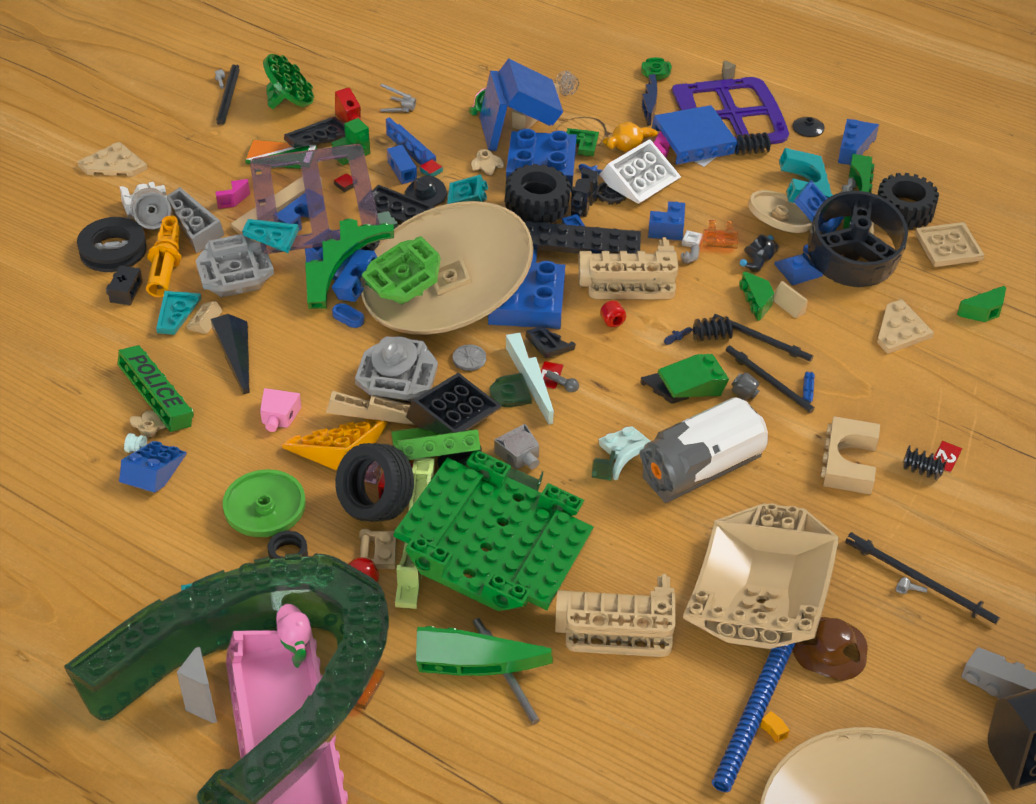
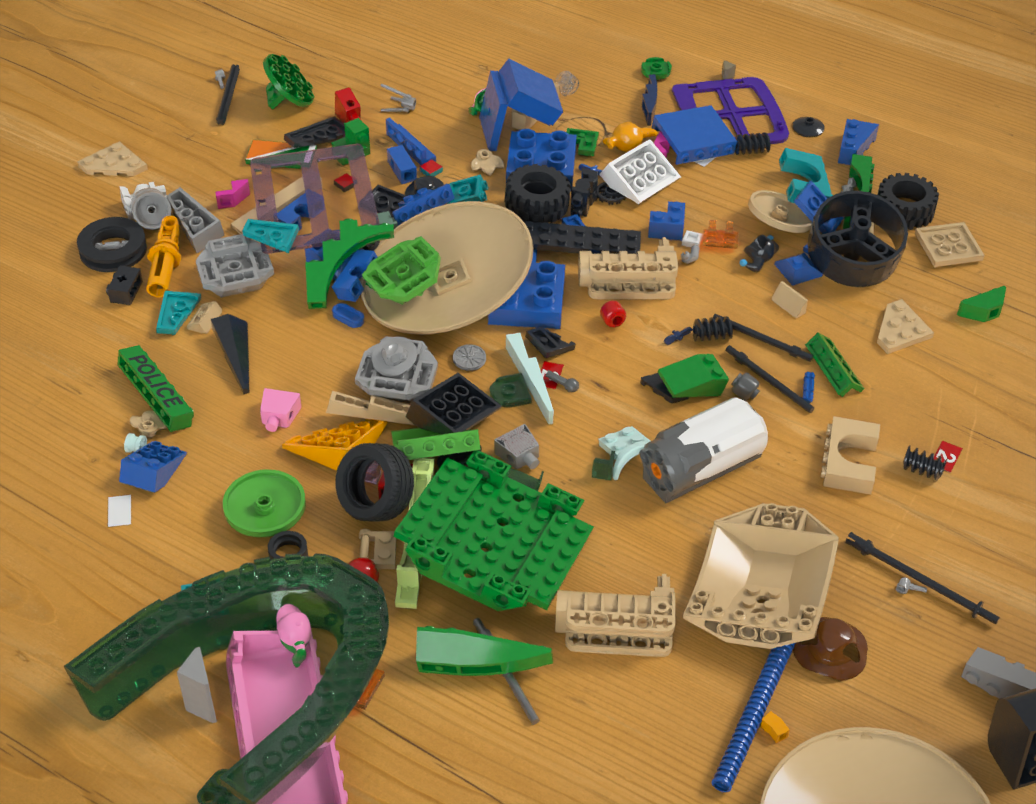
(119, 510): none -> white sticker
(422, 201): none -> blue bracket
(757, 293): green slope -> none
(833, 364): none -> green fence

